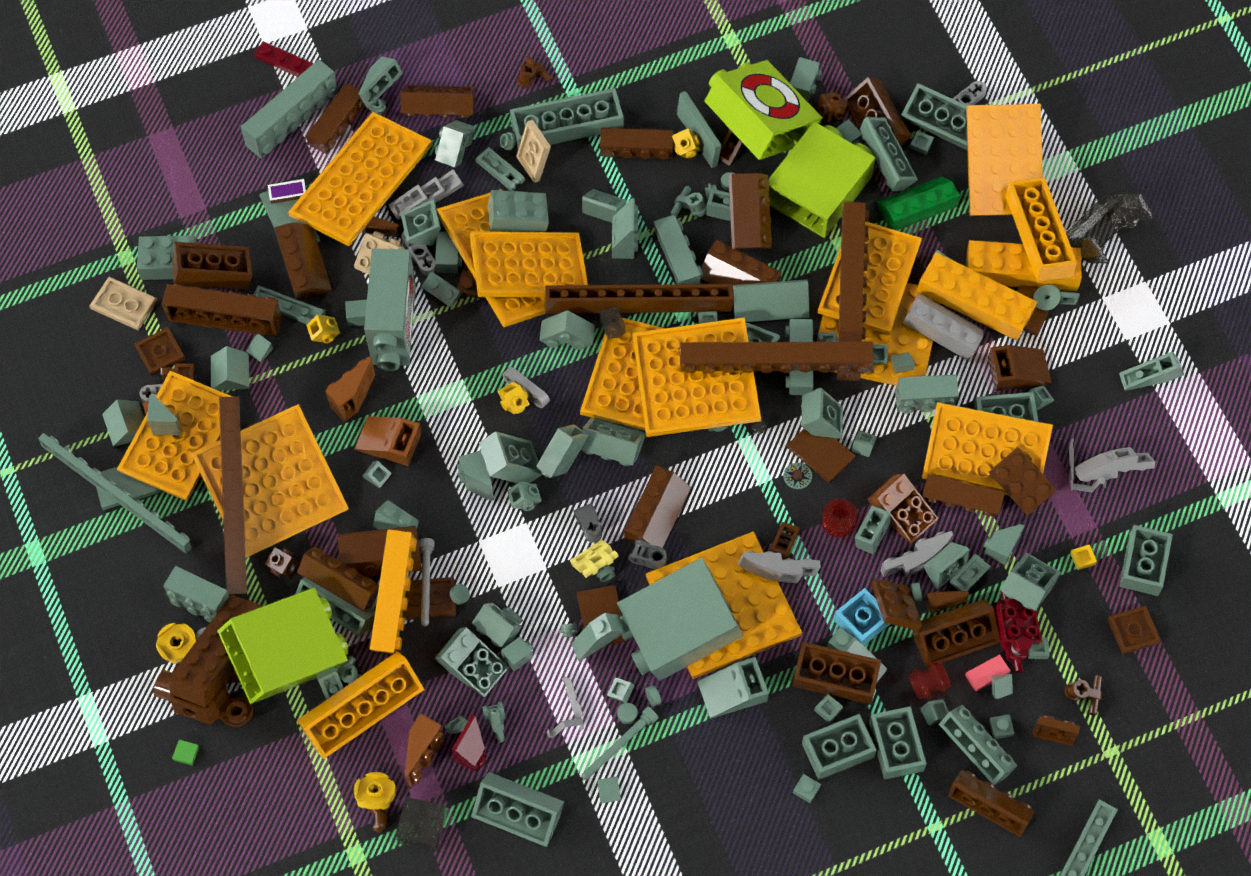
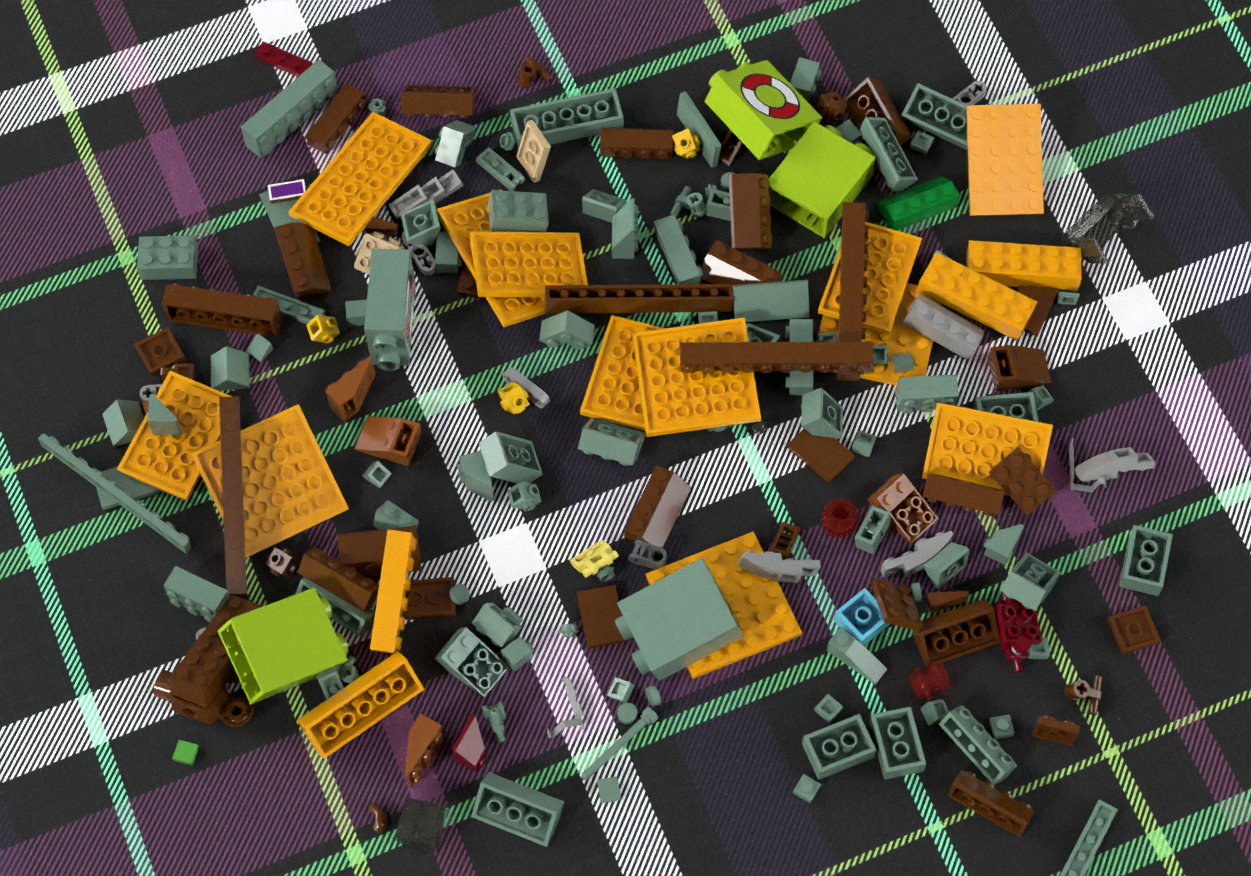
(123, 303): tan tile -> none
(165, 641): yellow plate -> none
(211, 265): reddish brown slope -> none
(378, 800): yellow plate -> none
(379, 79): sand green slope -> none
(426, 547): light grey piece -> none
(441, 289): sand green plate -> none
(456, 725): sand green tile -> none
(562, 451): sand green brick -> none
(588, 521): dark grey piece -> none
(597, 635): sand green slope -> none
(612, 322): clear smoke brick -> none
(733, 688): sand green slope -> none
(797, 475): piece -> none
(836, 673): reddish brown slope -> none
(970, 574): sand green plate -> none
(981, 675): coral tile -> none
(1002, 685): sand green slope -> none
(1041, 229): light orange brick -> none
(1047, 297): sand green piece -> none
(1083, 557): yellow plate -> none
(1152, 372): sand green slope -> none

